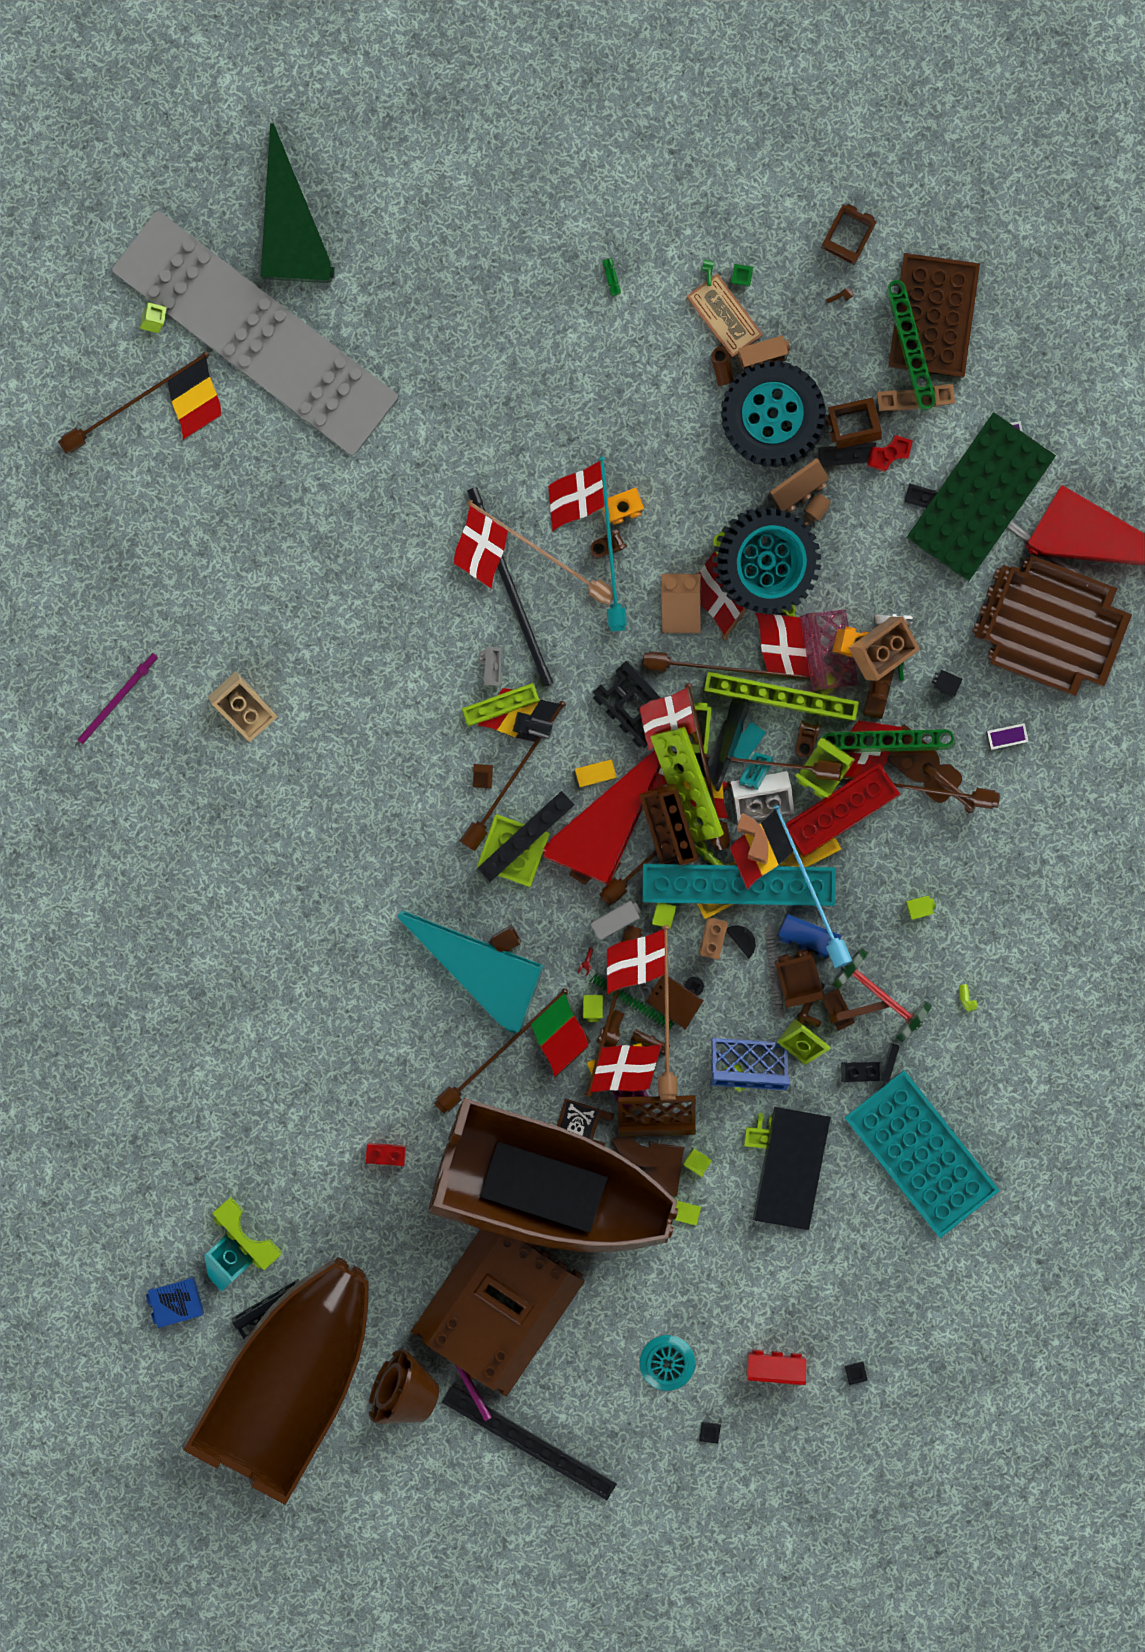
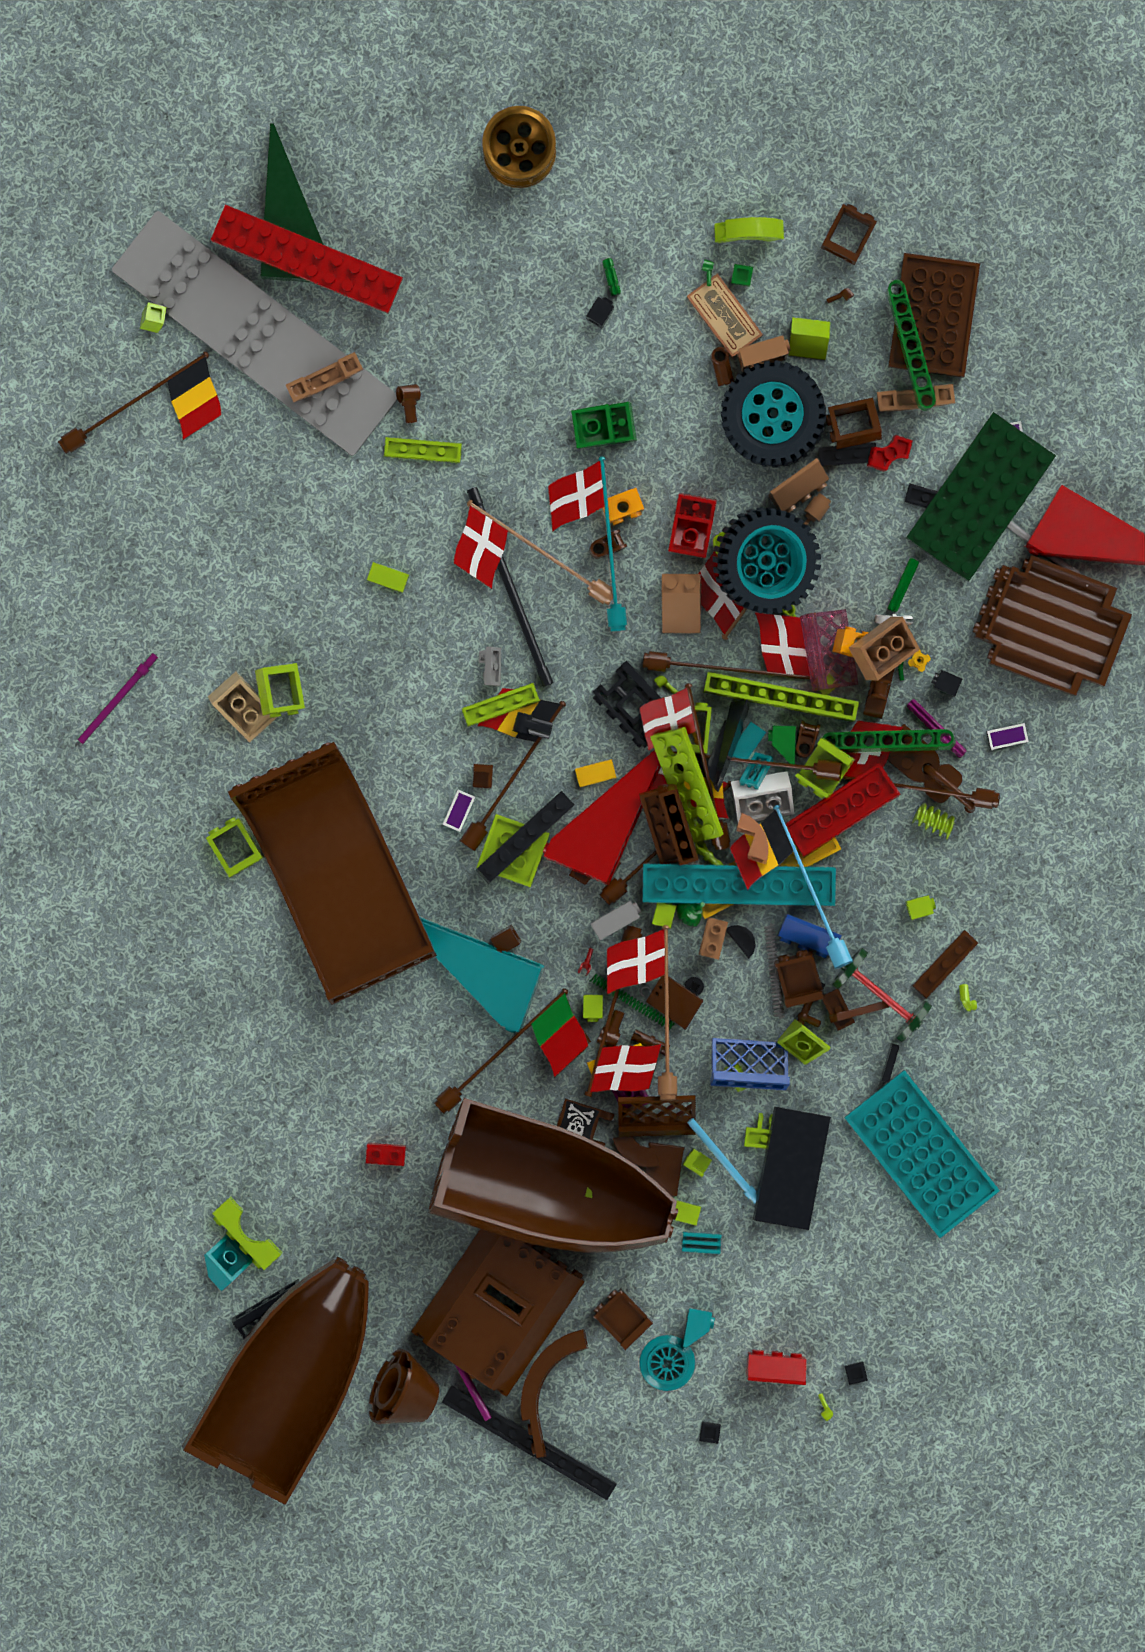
(175, 1302): blue panel -> none
(231, 823): none -> lime window
(265, 691): none -> lime window
(306, 259): none -> red plate
(324, 378): none -> medium nougat slope
(334, 871): none -> reddish brown panel
(387, 577): none -> lime tile
(408, 396): none -> reddish brown pin
(422, 450): none -> lime tile
(459, 810): none -> dark purple tile
(509, 121): none -> pearl gold wheel
(535, 1378): none -> reddish brown arch
(544, 1187): black tile -> none
(600, 311): none -> black brick
(604, 425): none -> green slope
(622, 1318): none -> reddish brown panel
(661, 681): none -> lime hand
(690, 913): none -> green piece
(692, 525): none -> red slope
(695, 1242): none -> teal tile
(697, 1325): none -> teal slope
(749, 229): none -> lime arch
(749, 1191): none -> medium azure bar
(783, 741): none -> green slope
(809, 338): none -> lime slope
(827, 1414): none -> lime hand
(860, 1071): black plate -> none
(903, 585): none -> green axle
(919, 665): none -> yellow plate
(932, 724): none -> magenta axle
(934, 820): none -> lime piece
(945, 964): none -> reddish brown tile

